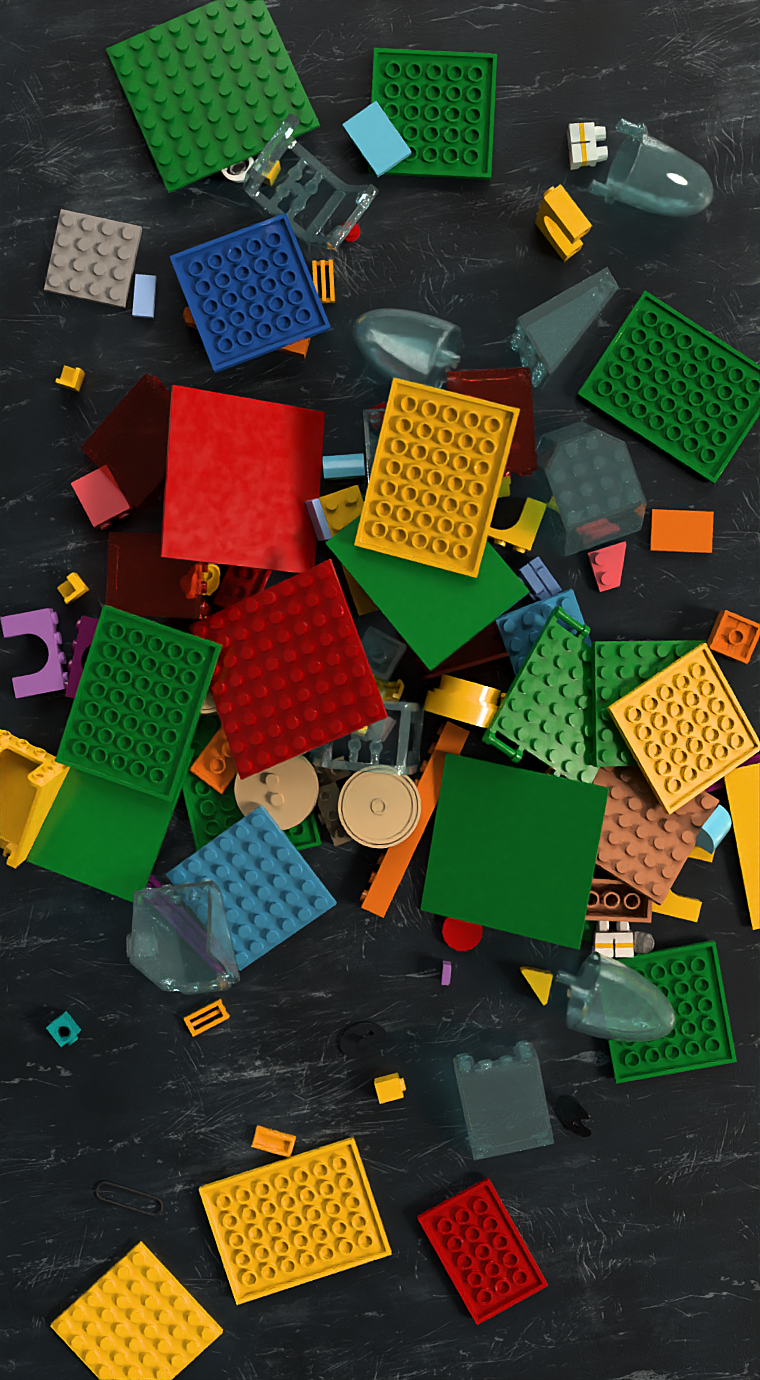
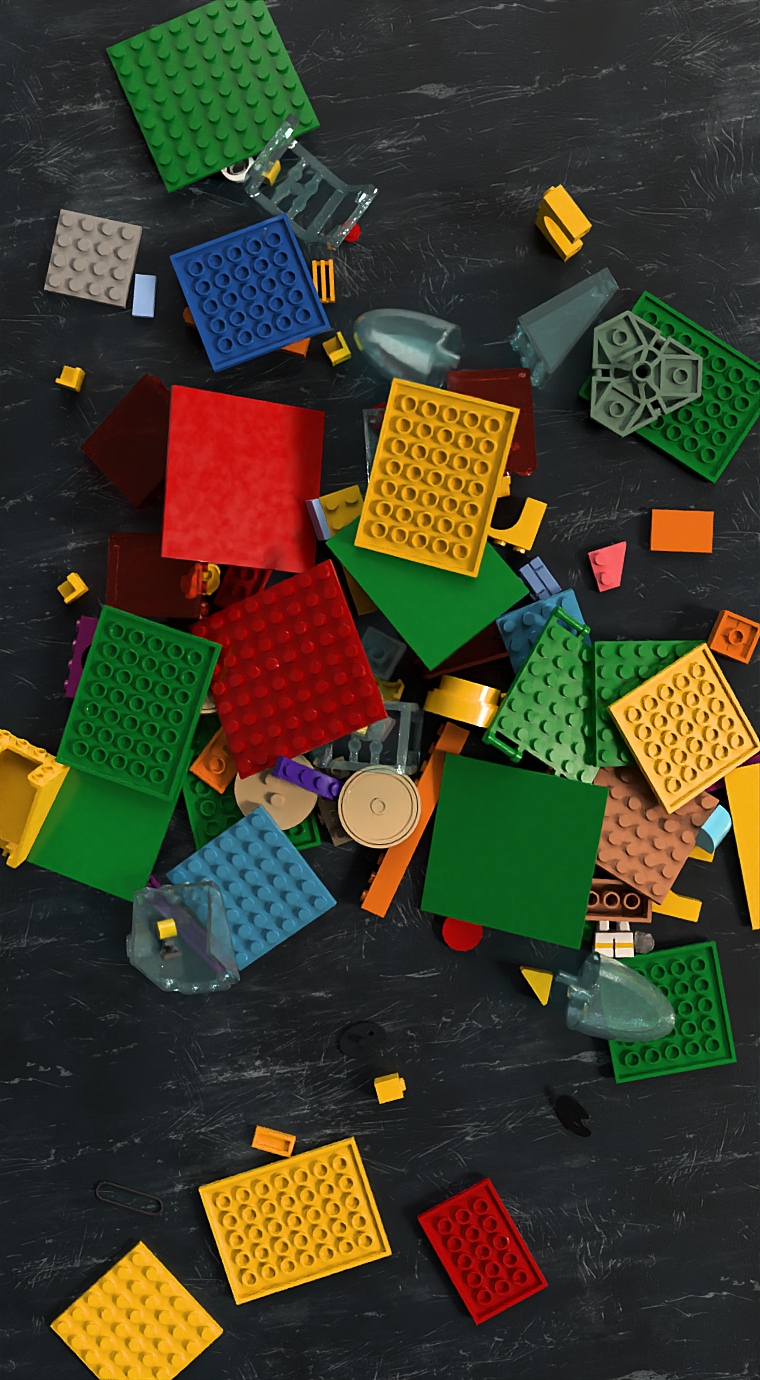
(53, 674): medium lavender arch -> none
(55, 1029): teal brick -> none
(101, 499): coral brick -> none
(166, 931): none -> leg
(221, 1009): light orange tile -> none
(307, 778): none -> dark purple plate
(337, 349): none -> yellow panel
(343, 467): medium azure brick -> none
(376, 139): medium azure tile -> none
(440, 109): green plate -> none
(446, 973): medium lavender tile -> none
(504, 1102): clear light blue windscreen -> none
(582, 144): white hips -> none
(588, 486): clear light blue windscreen -> none
(623, 398): none -> sand green plate
(654, 176): clear light blue windscreen -> none

